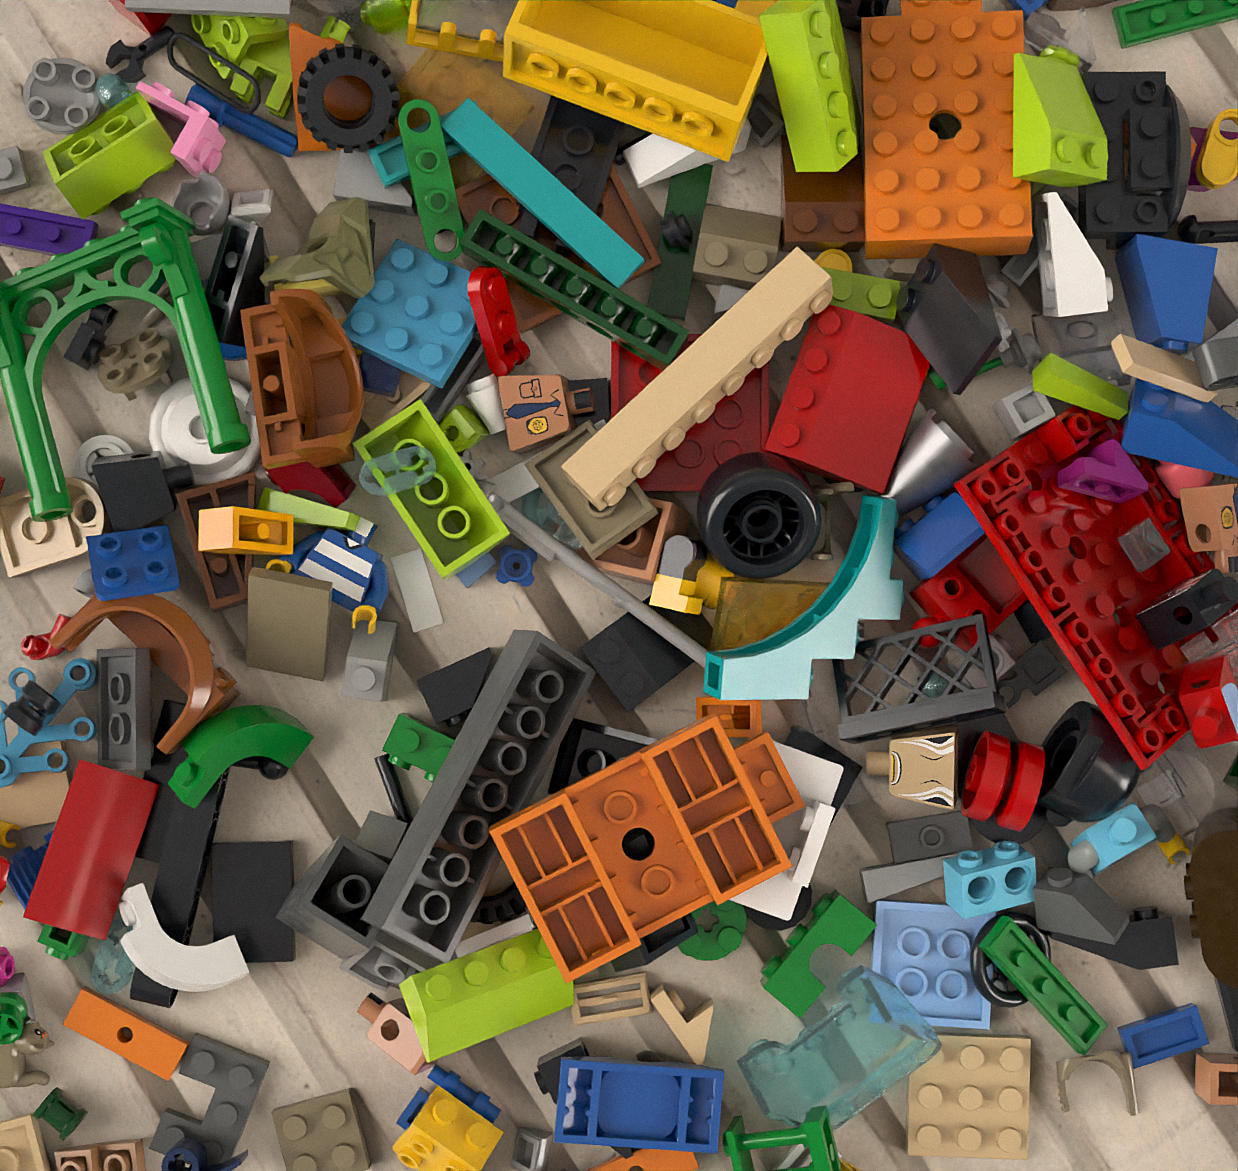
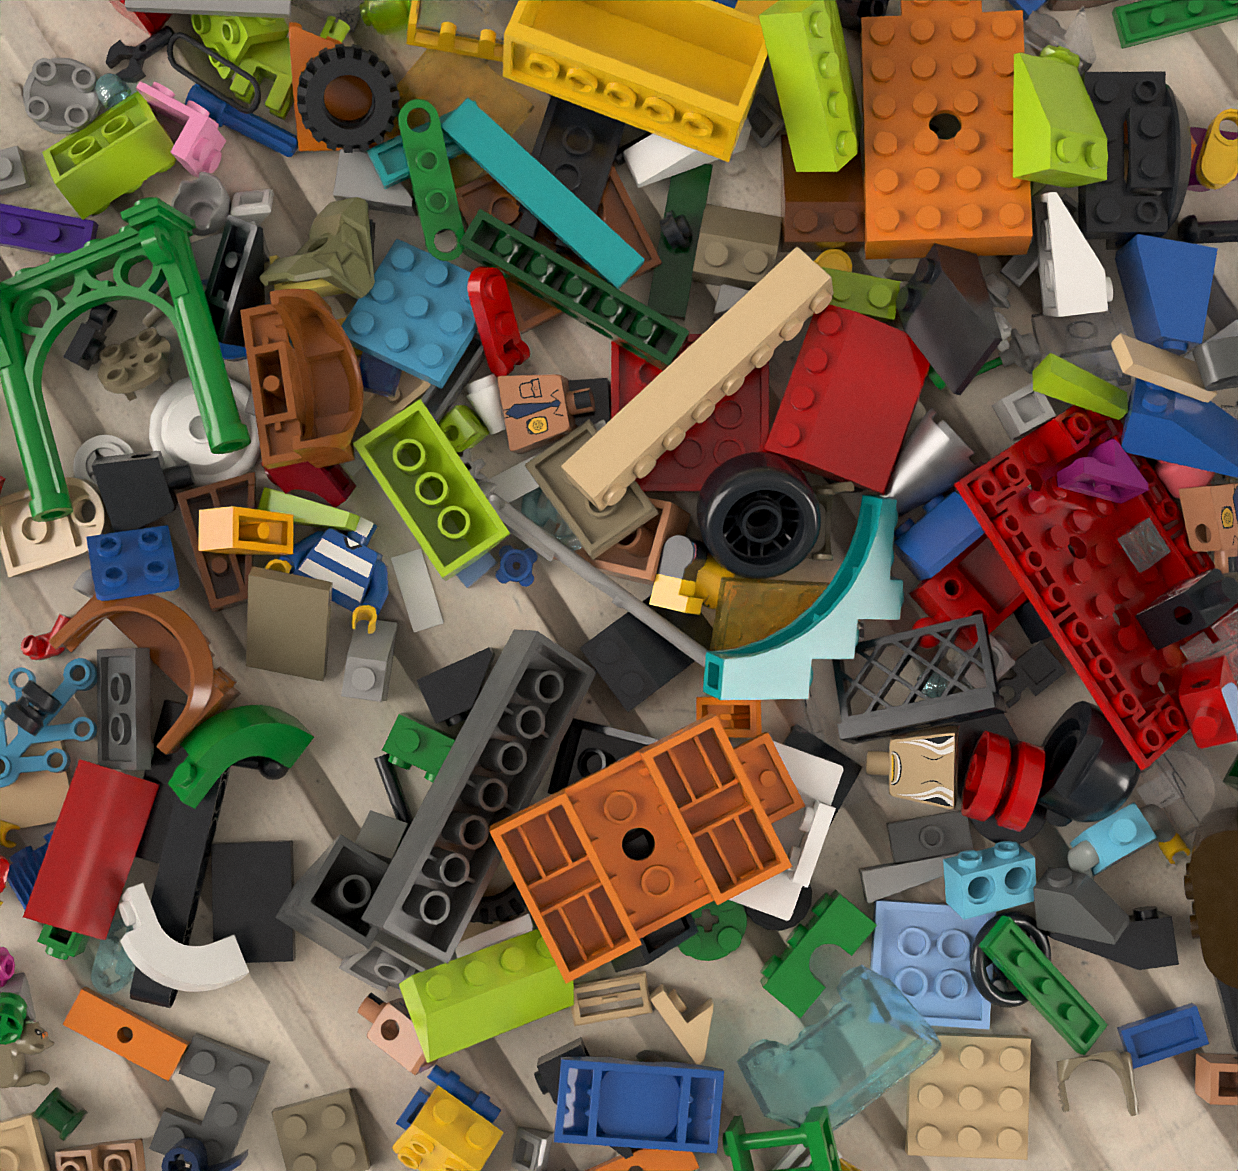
(395, 461): clear light blue beam -> none

